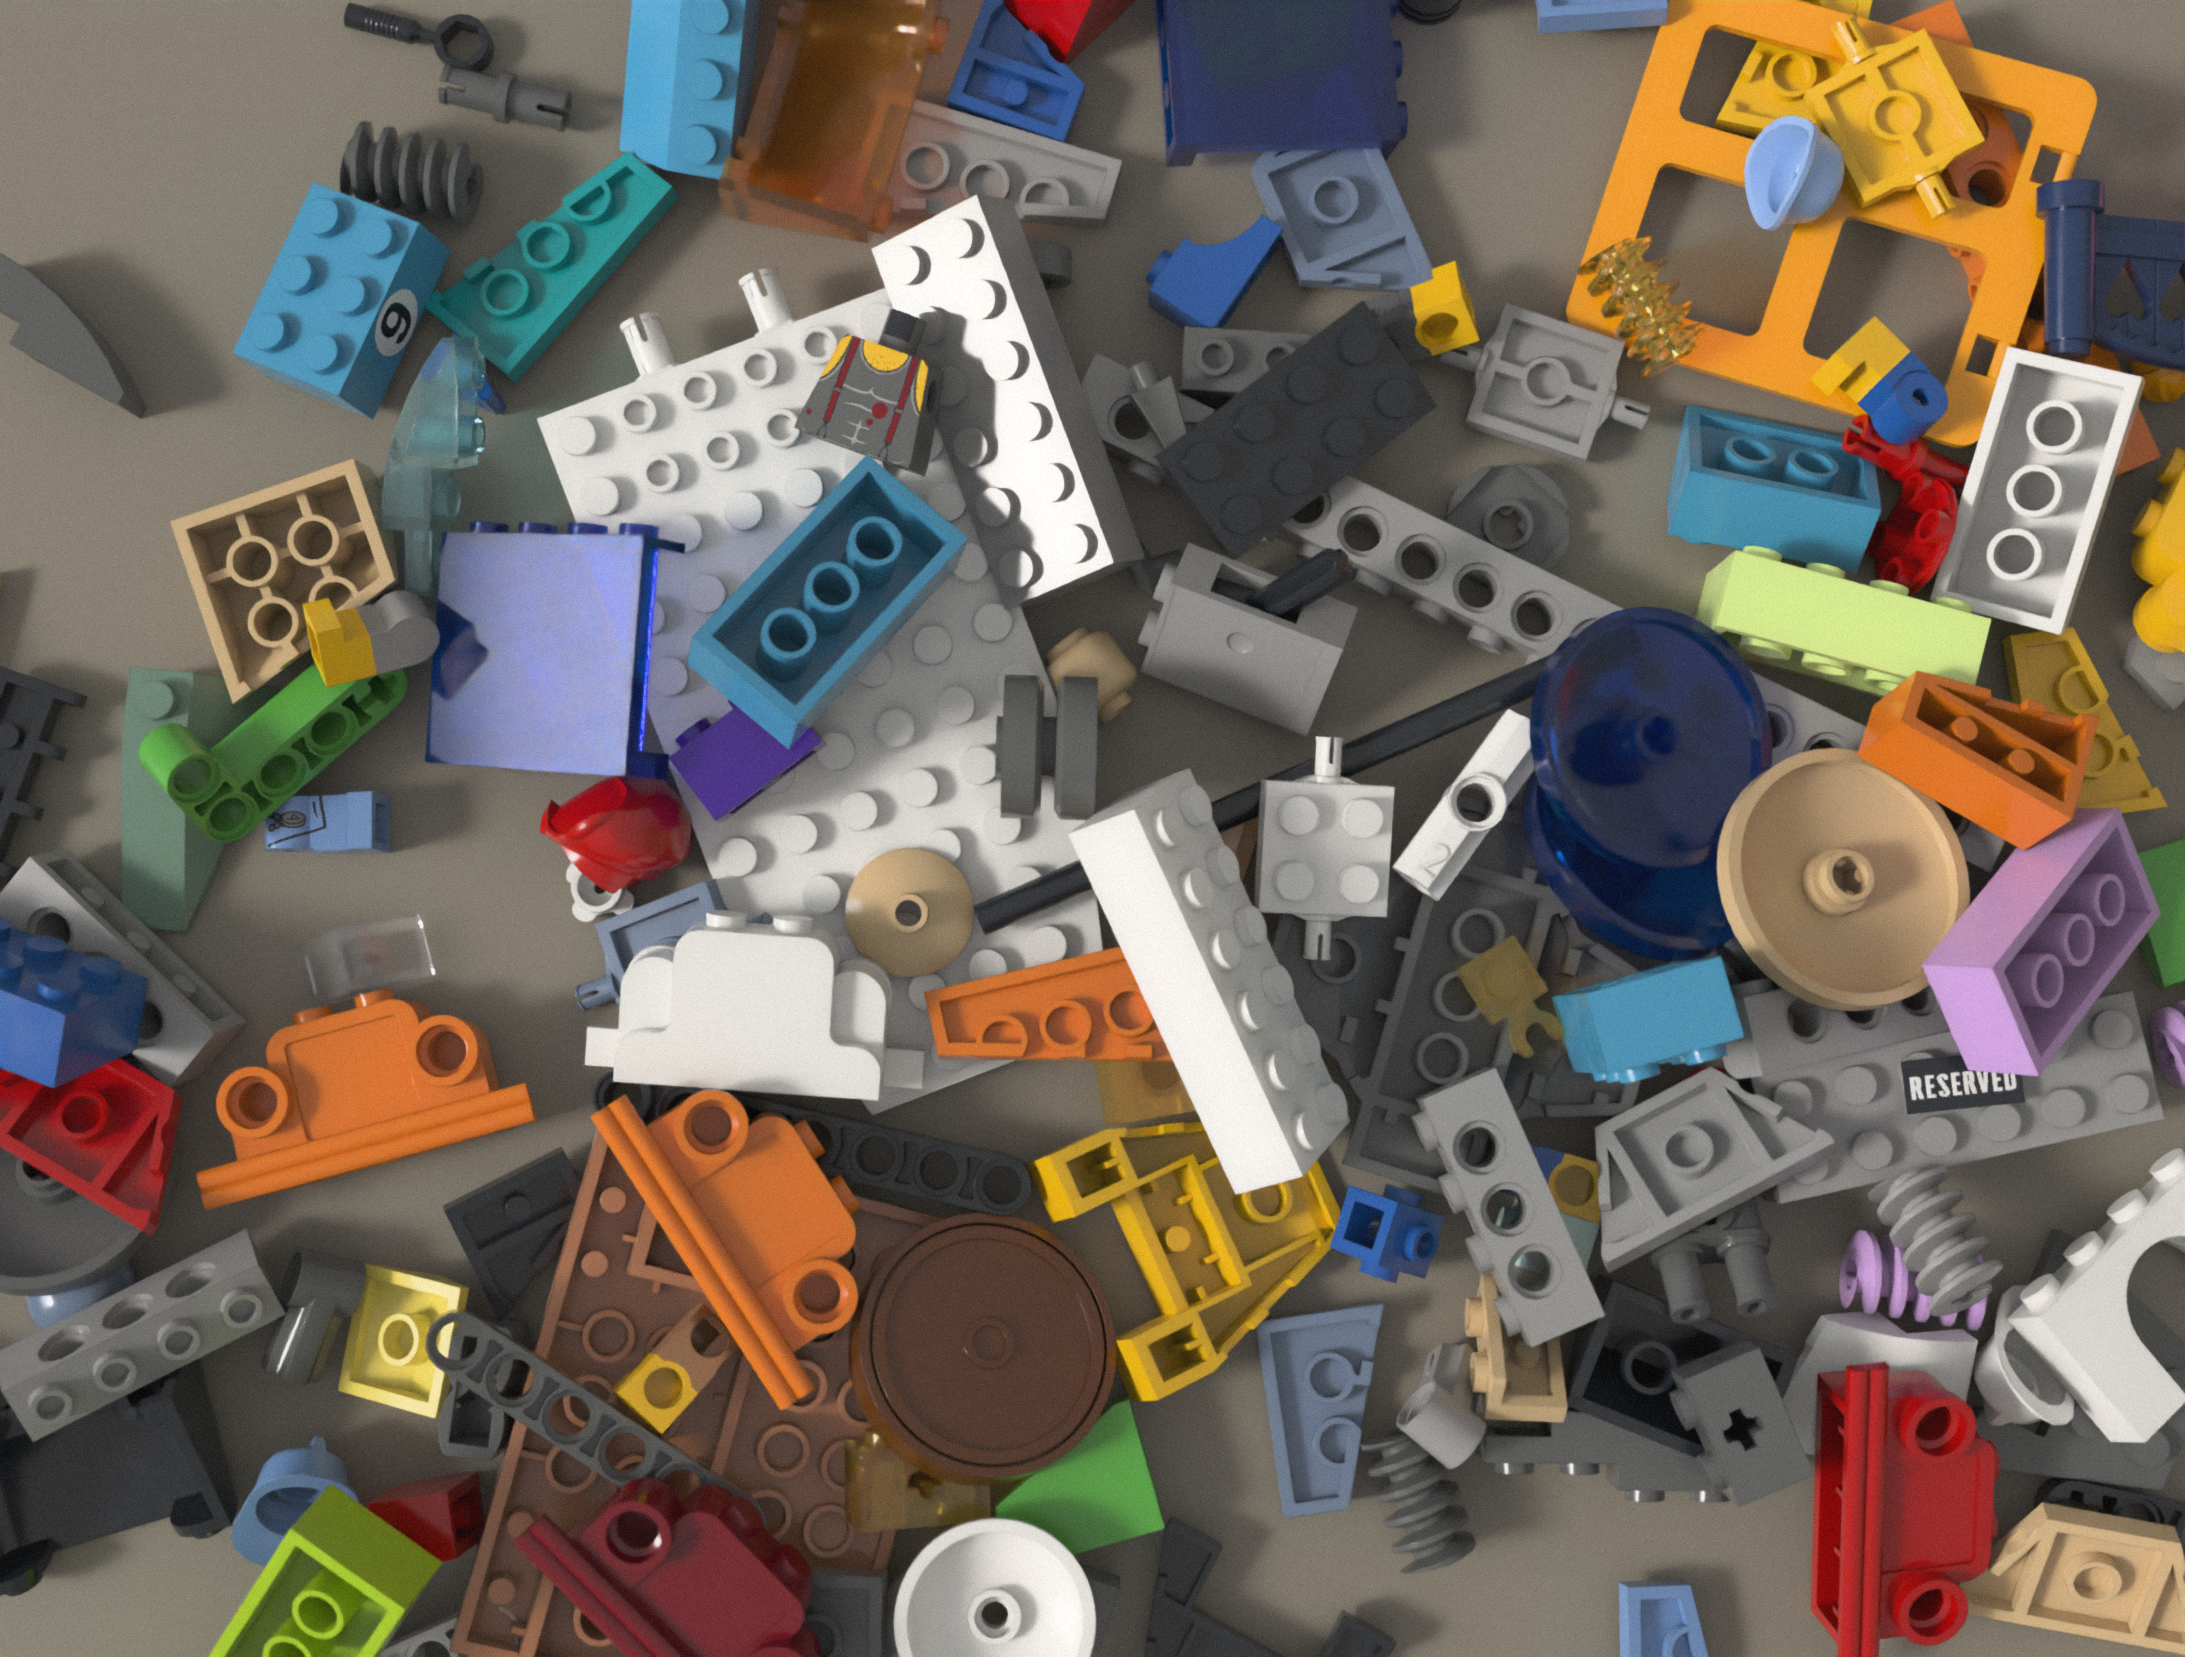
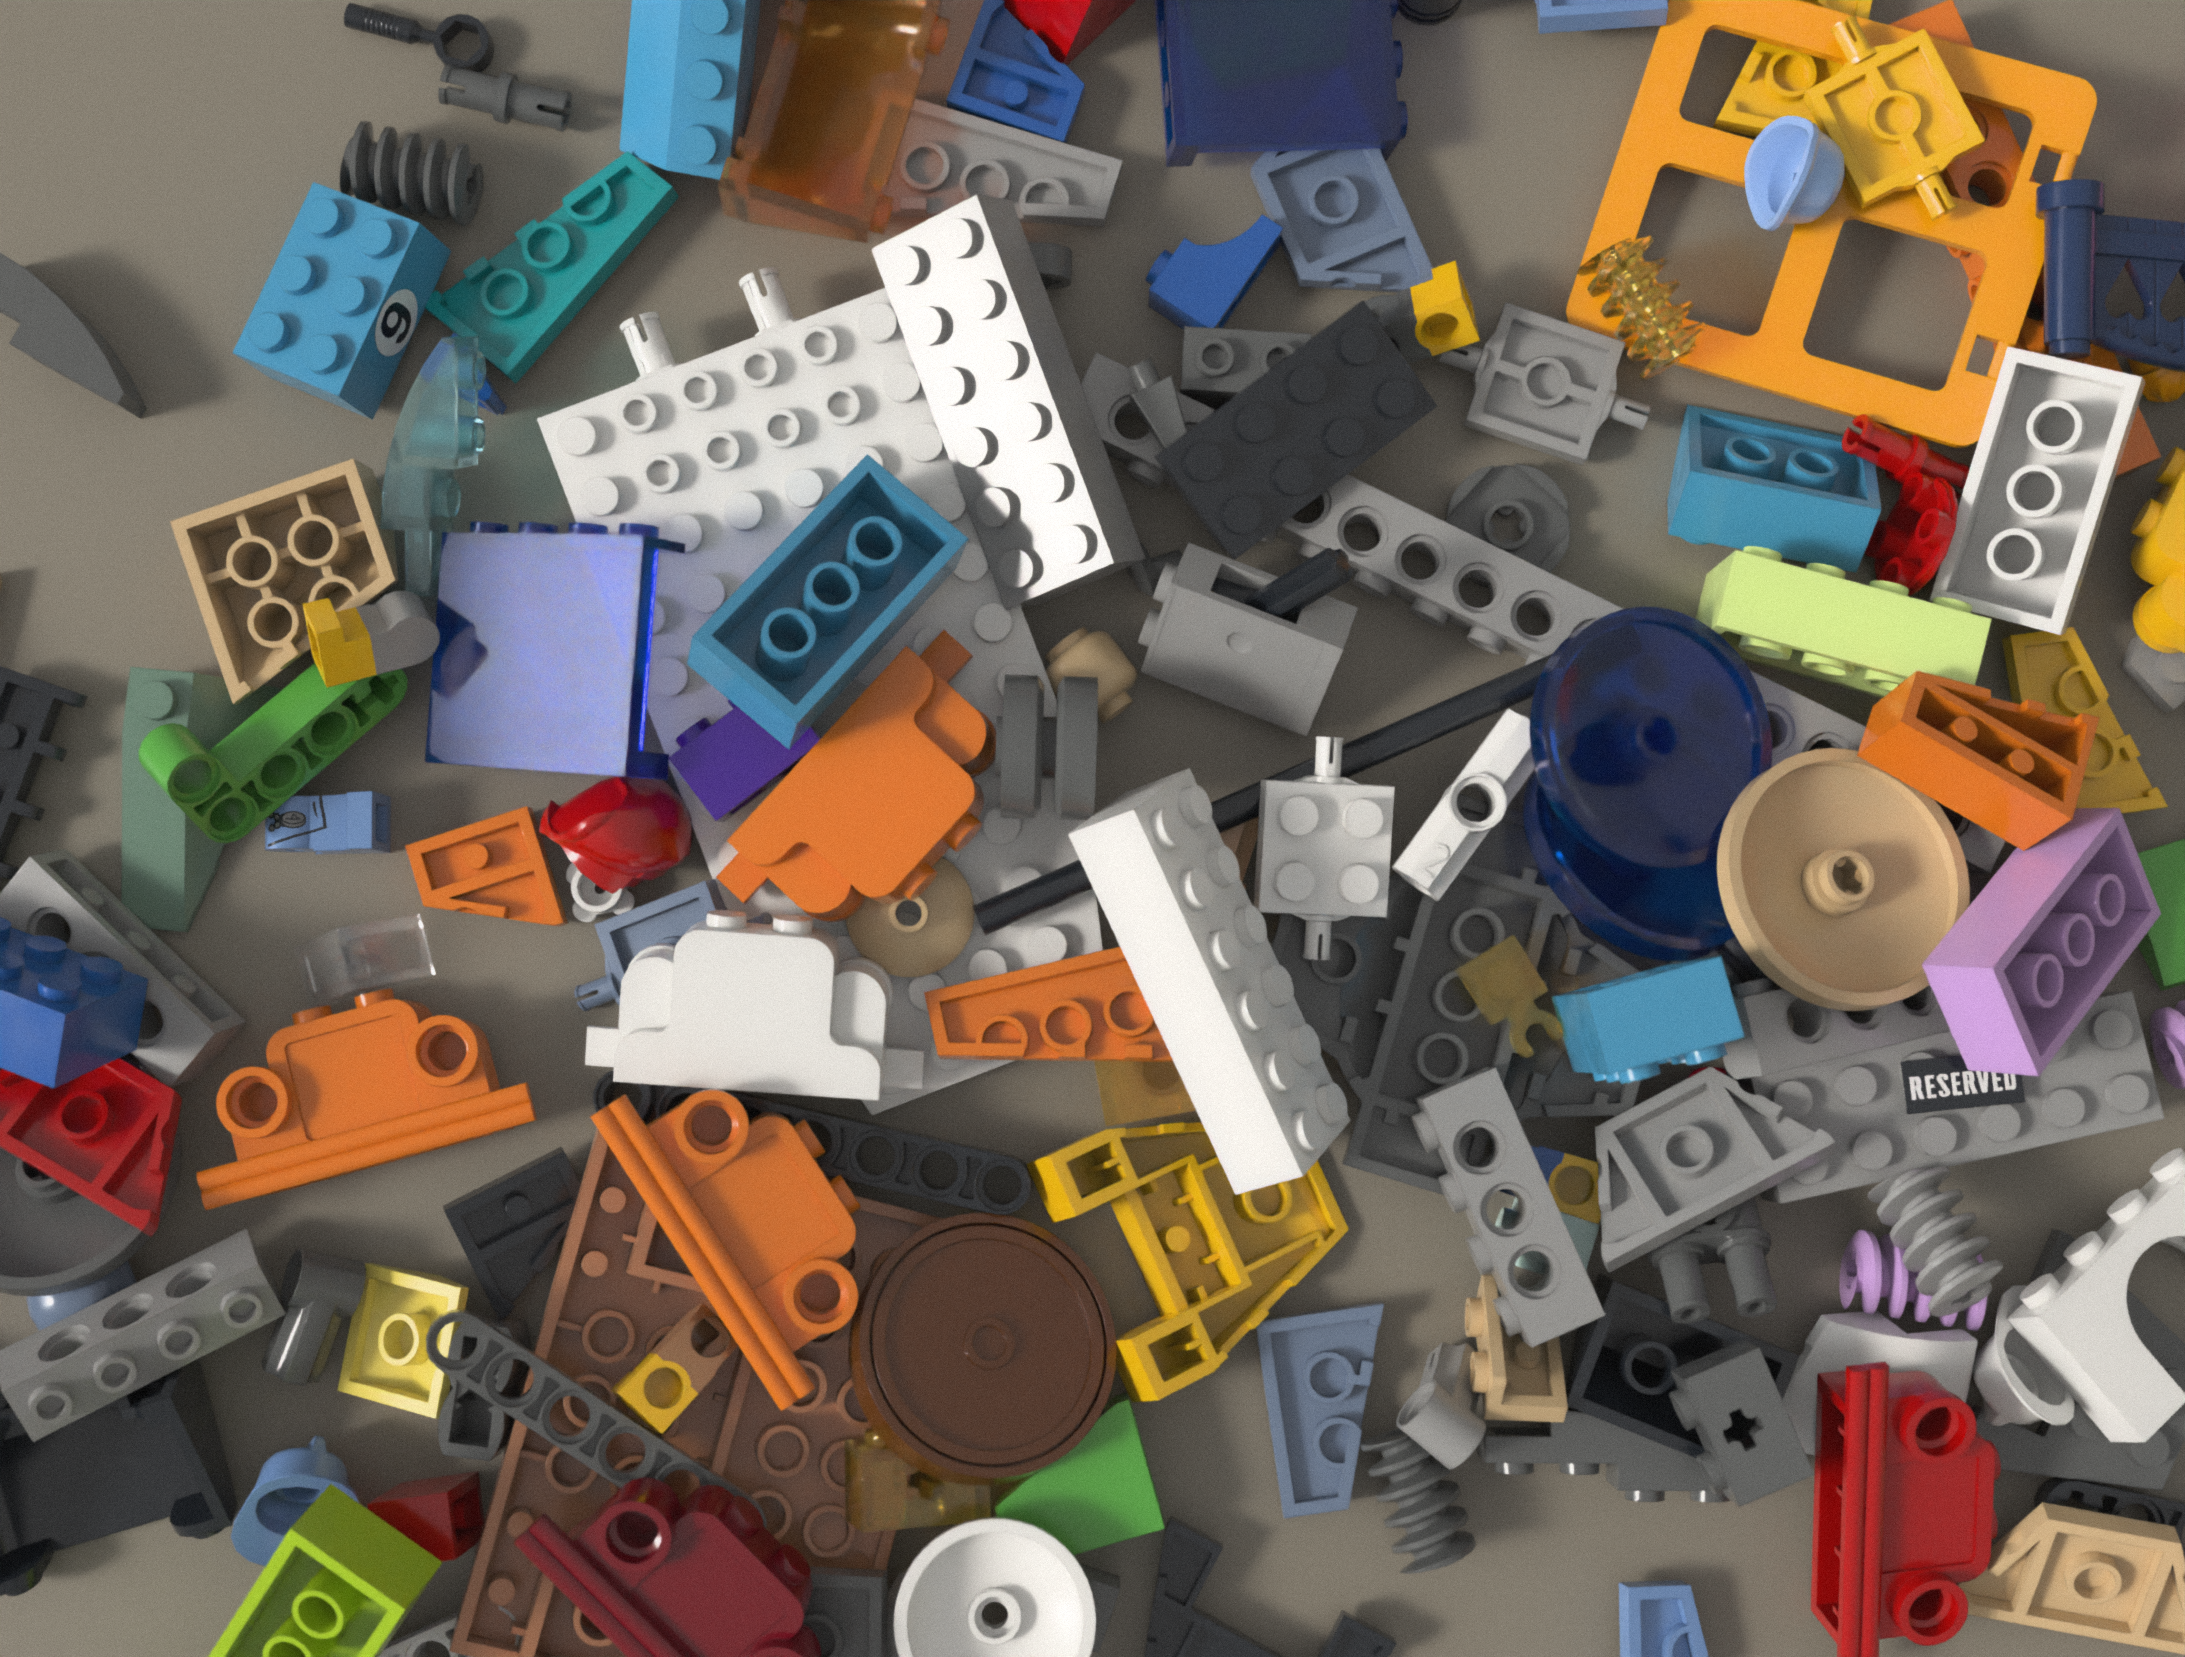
(489, 870): none -> orange wing
(873, 794): none -> orange brick
(878, 397): dark grey torso -> none
(1387, 1232): blue brick -> none
(1885, 383): leg -> none

